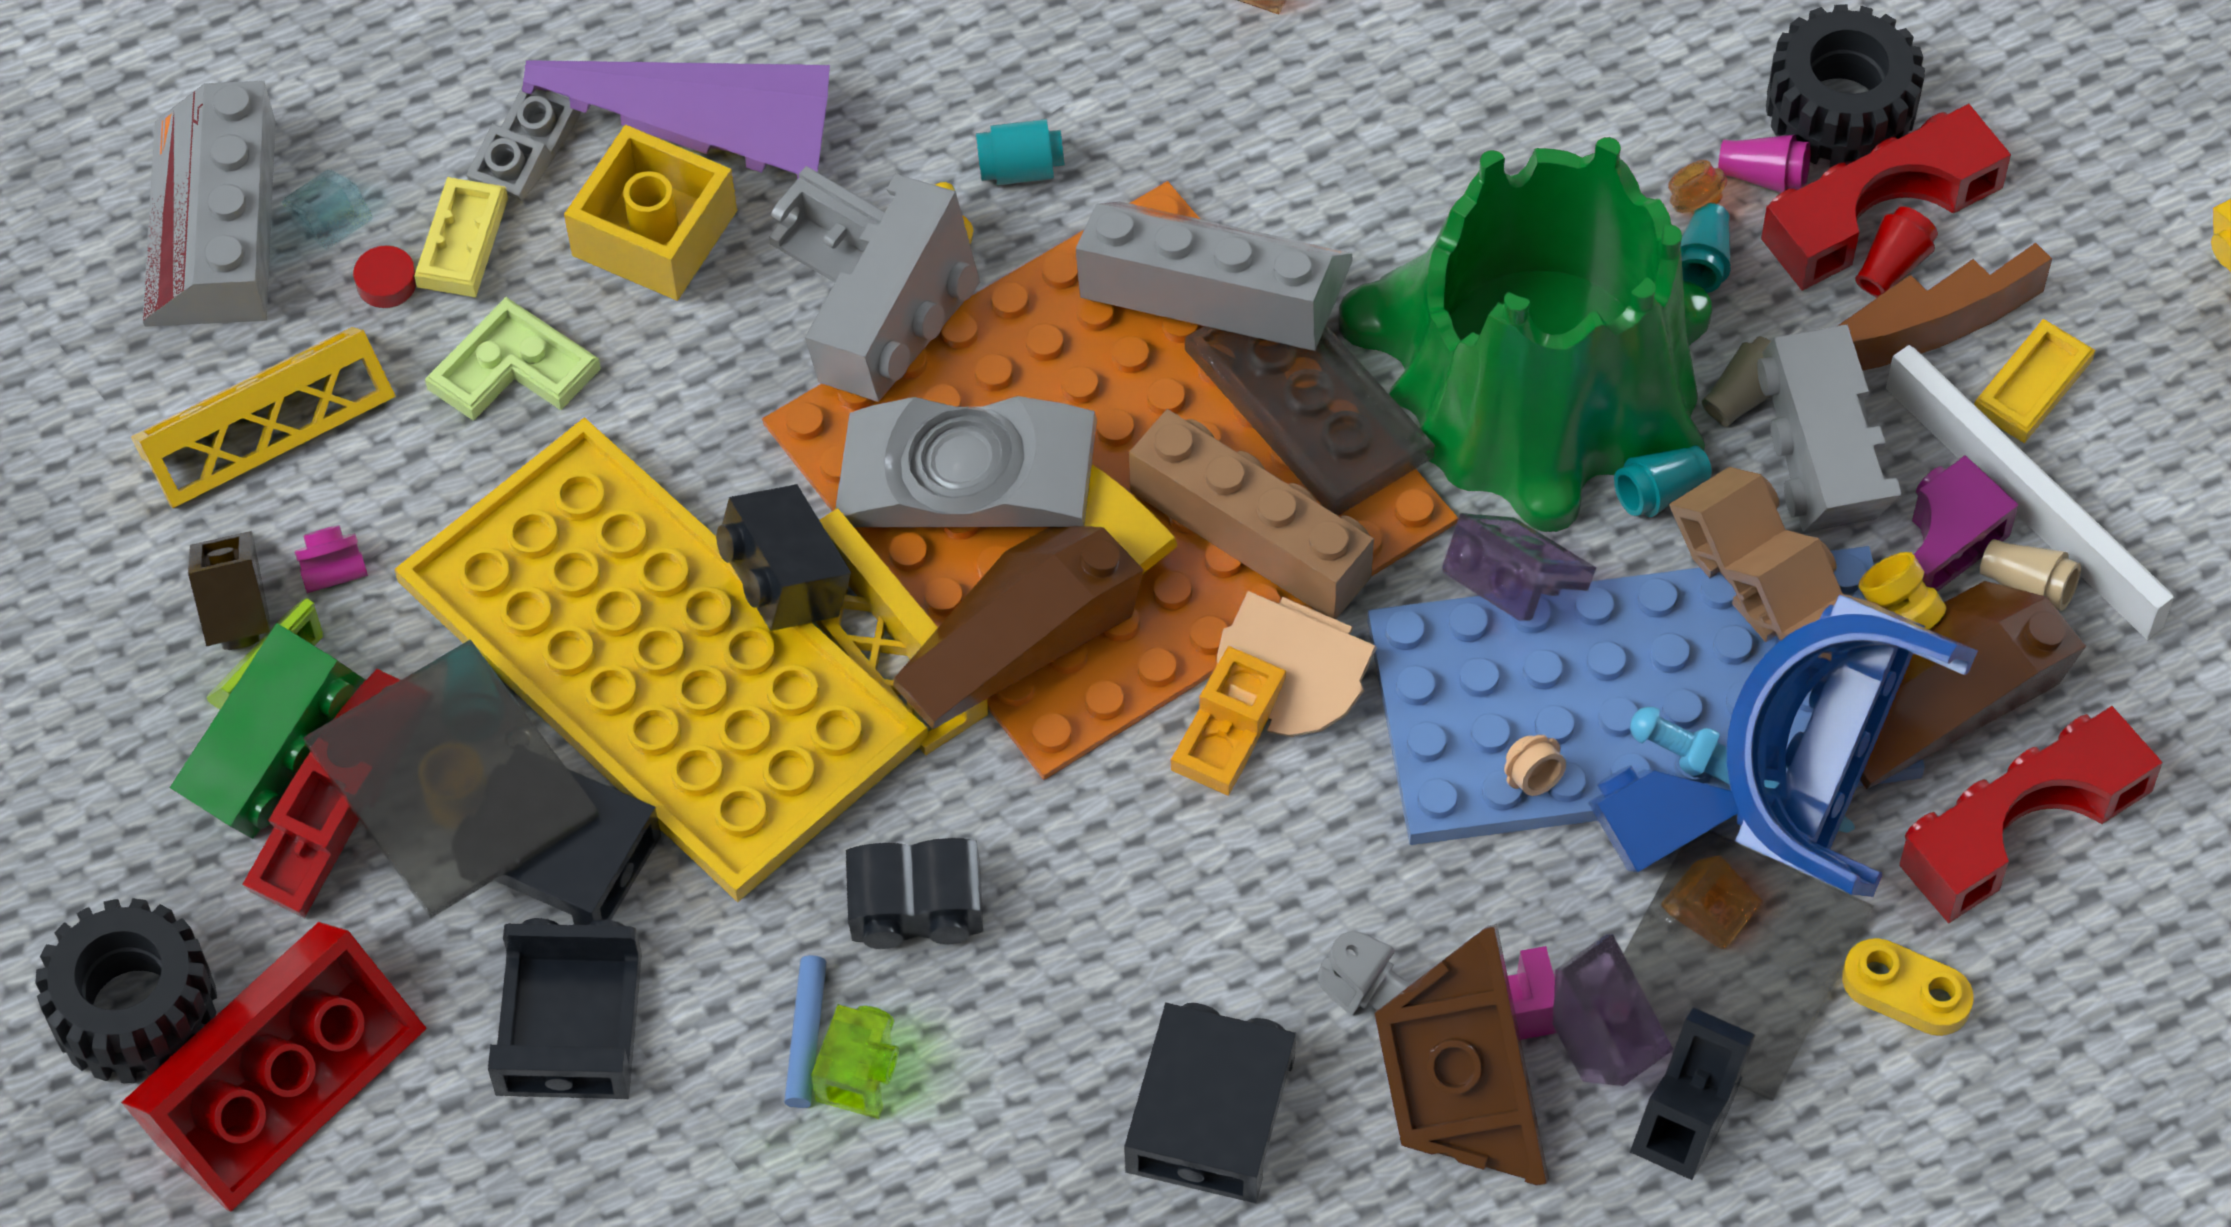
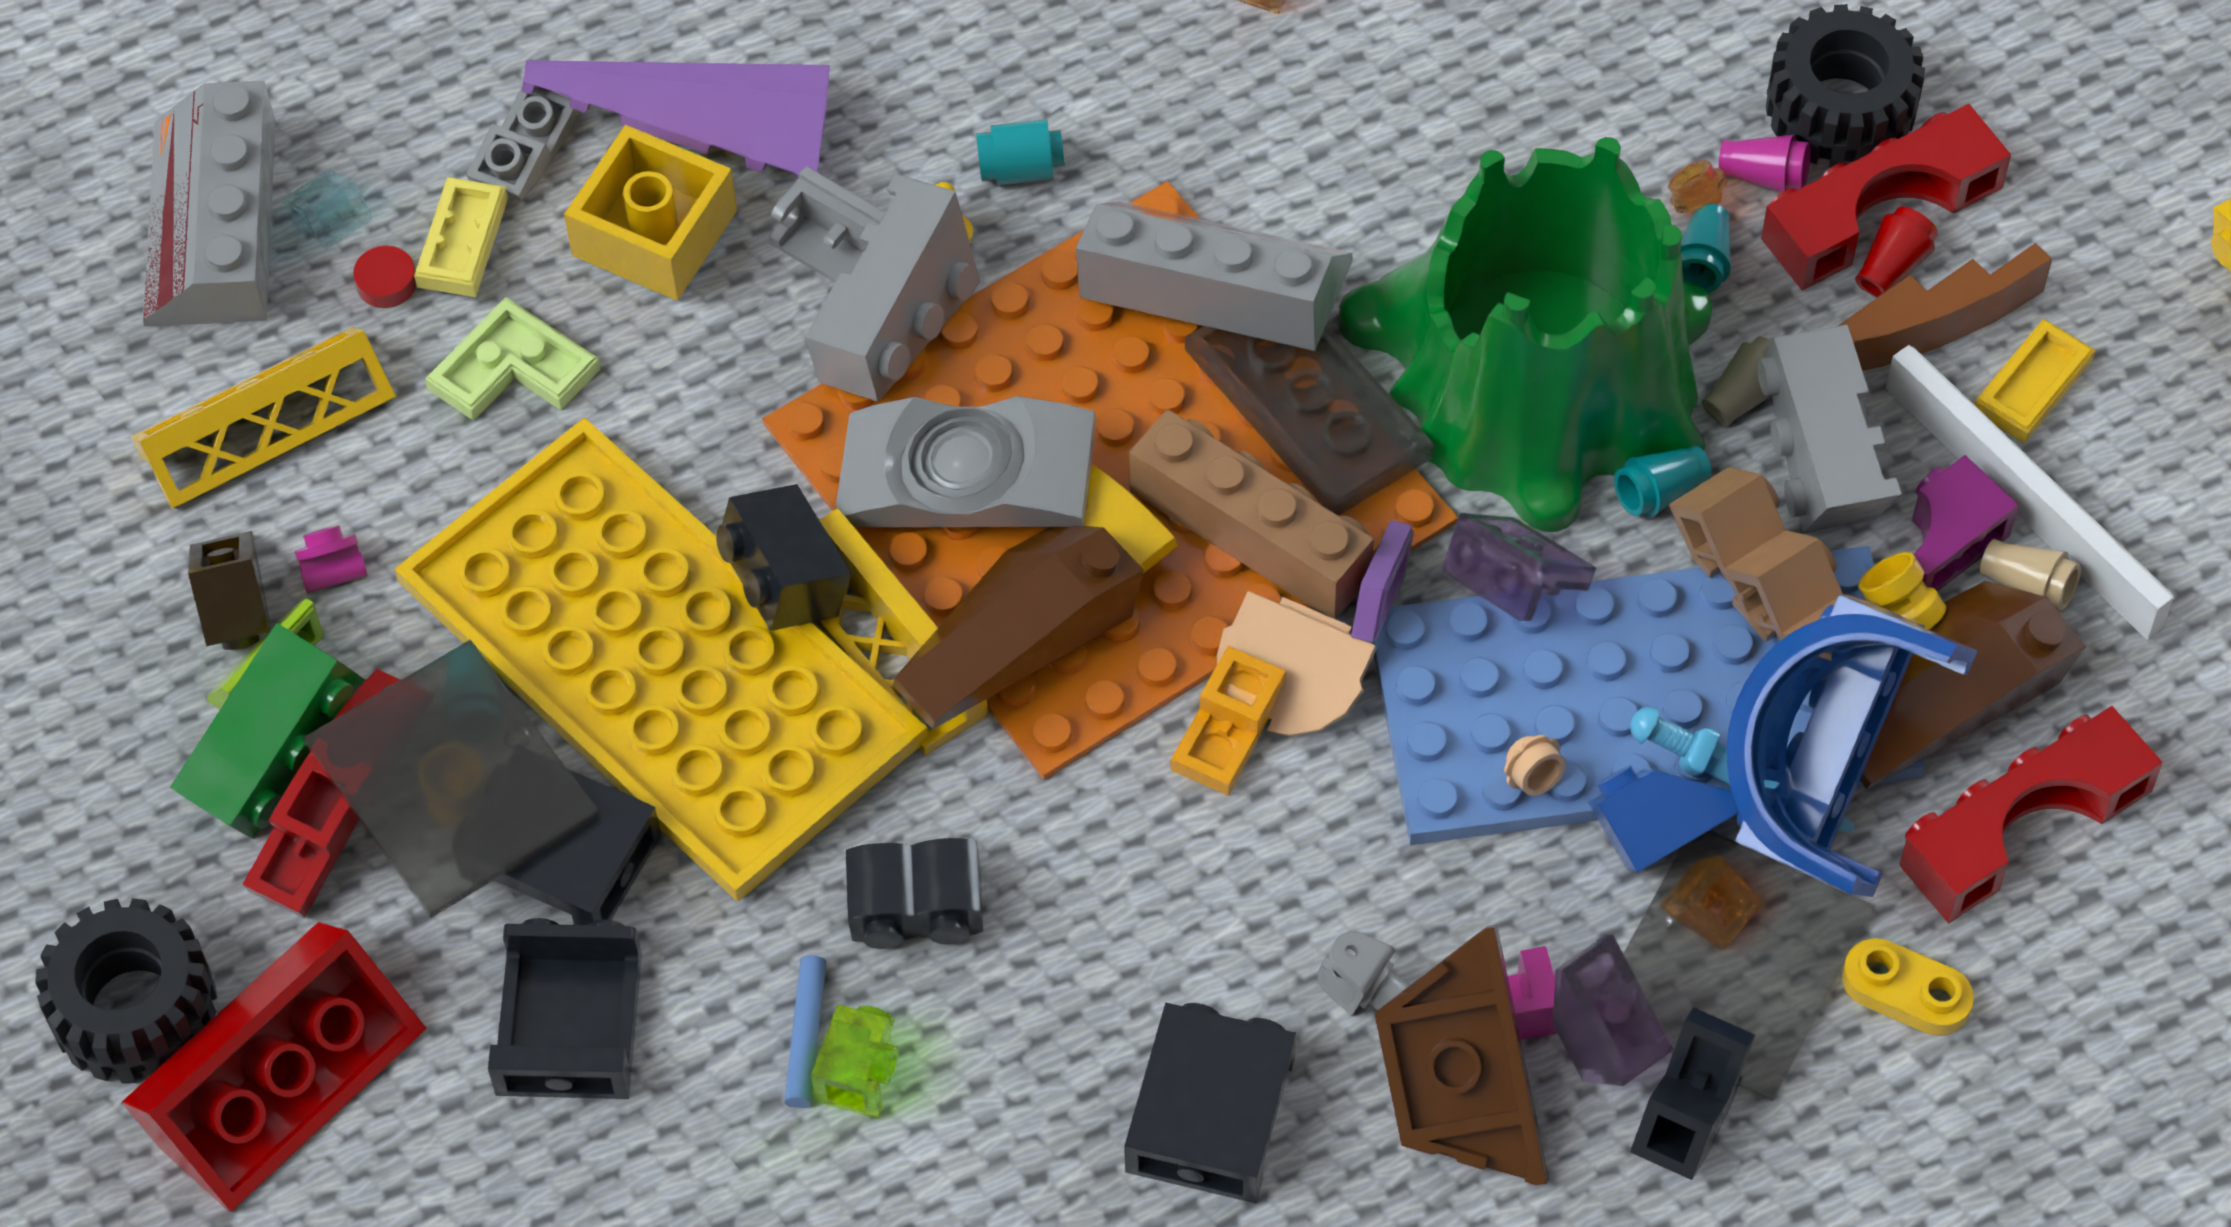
(1382, 581): none -> medium lavender tile

